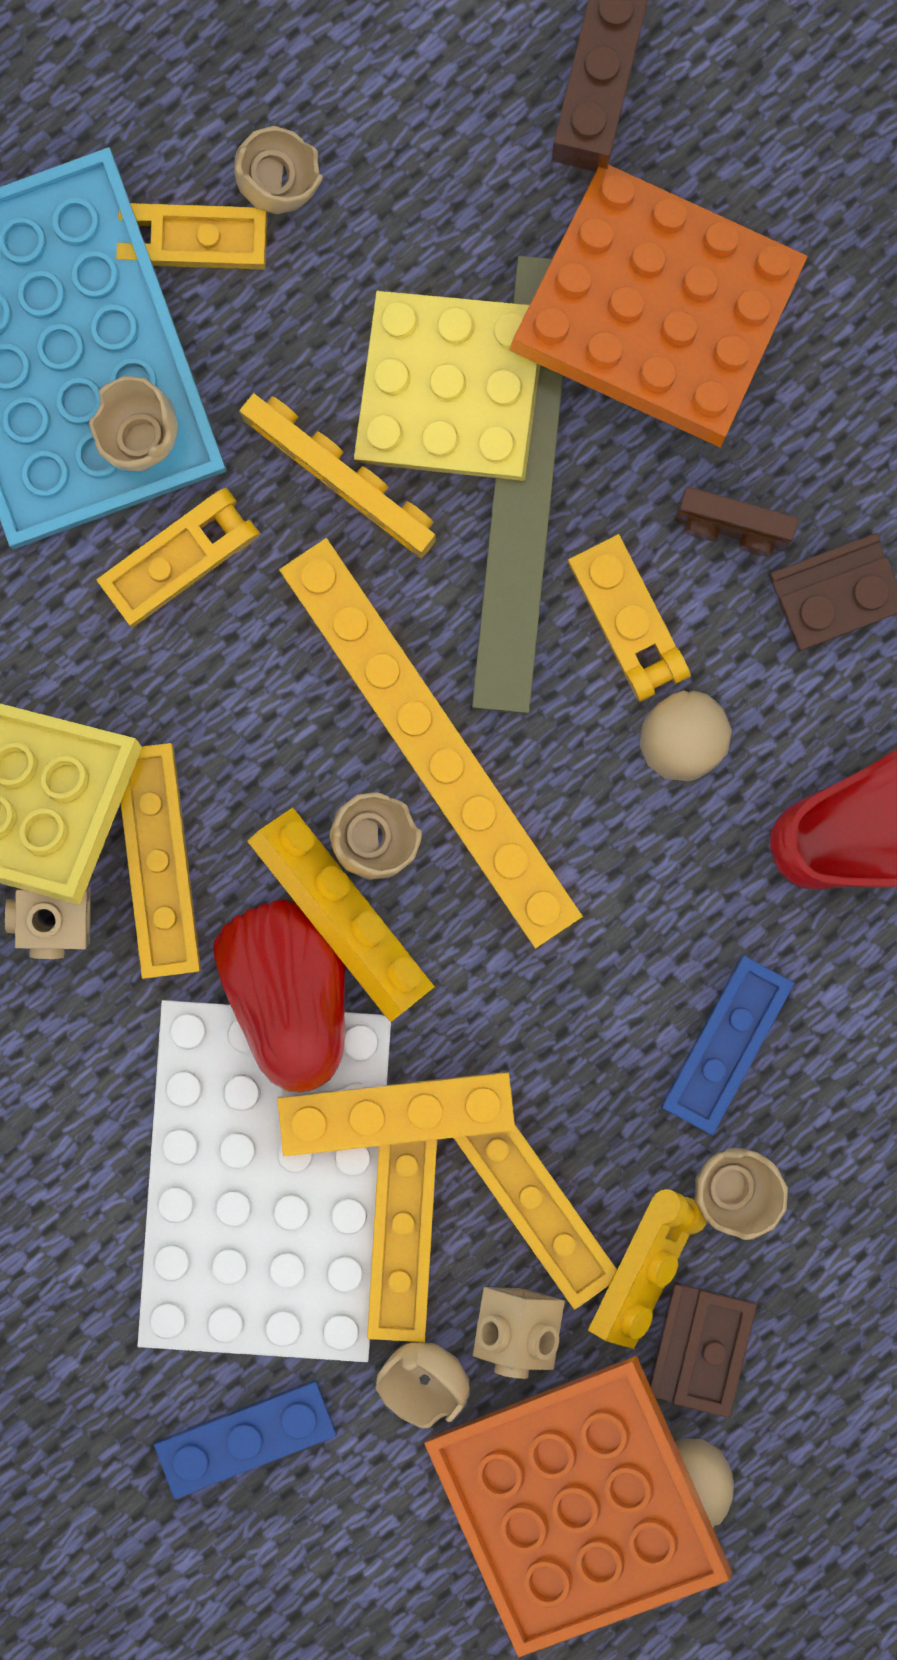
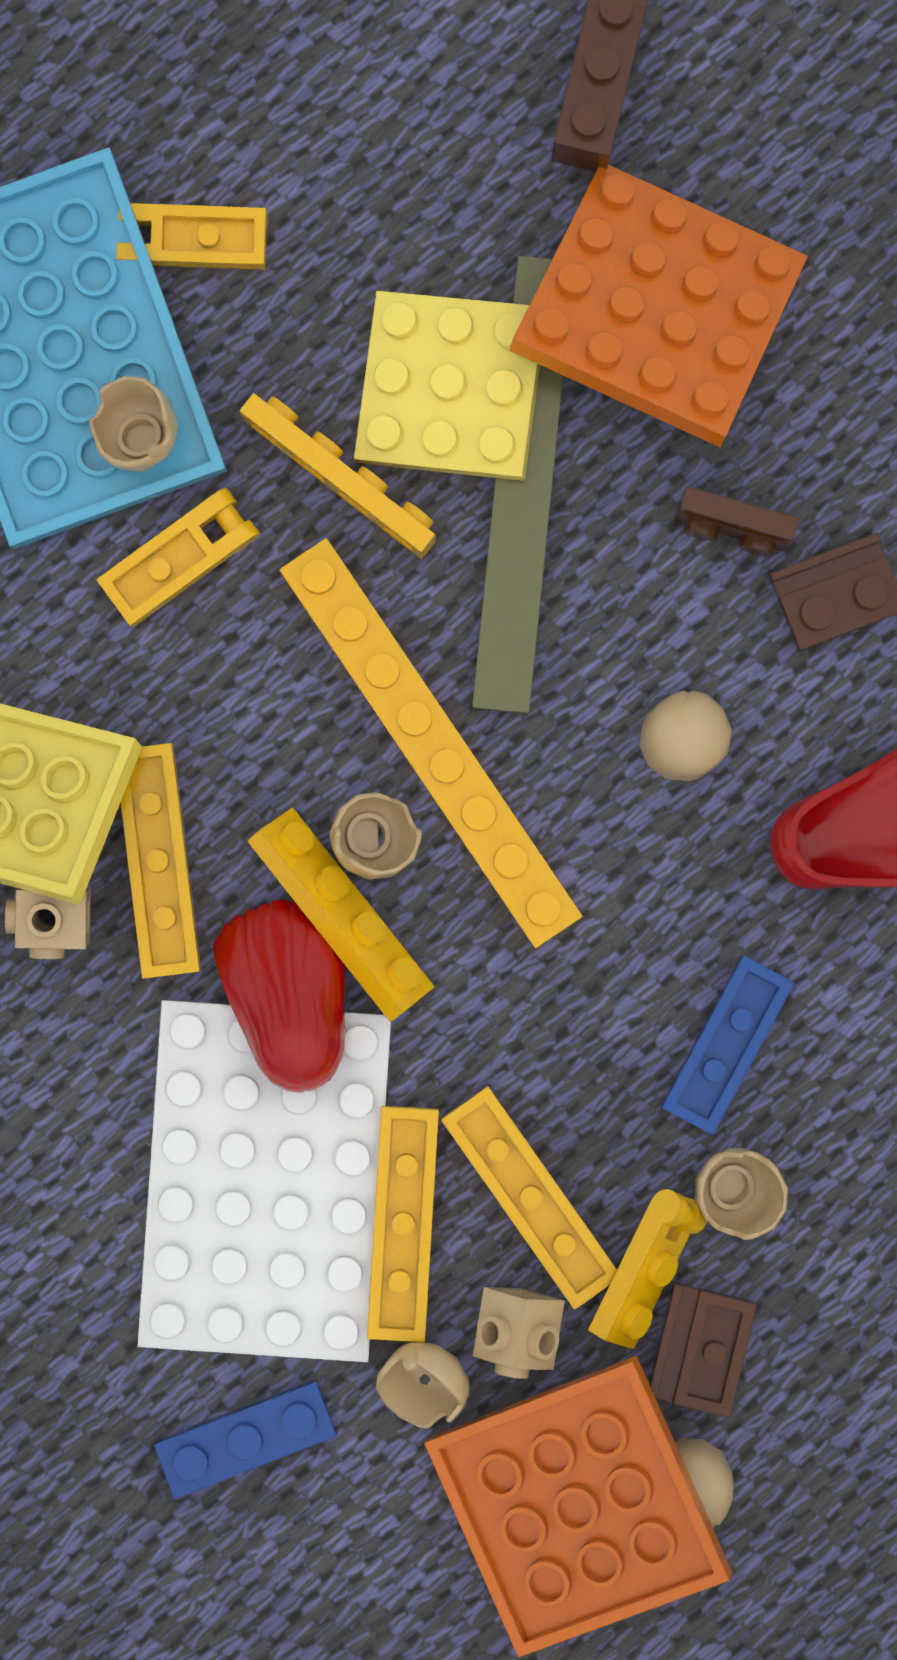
(260, 170): tan hair -> none
(396, 1114): yellow plate -> none
(627, 616): yellow plate -> none

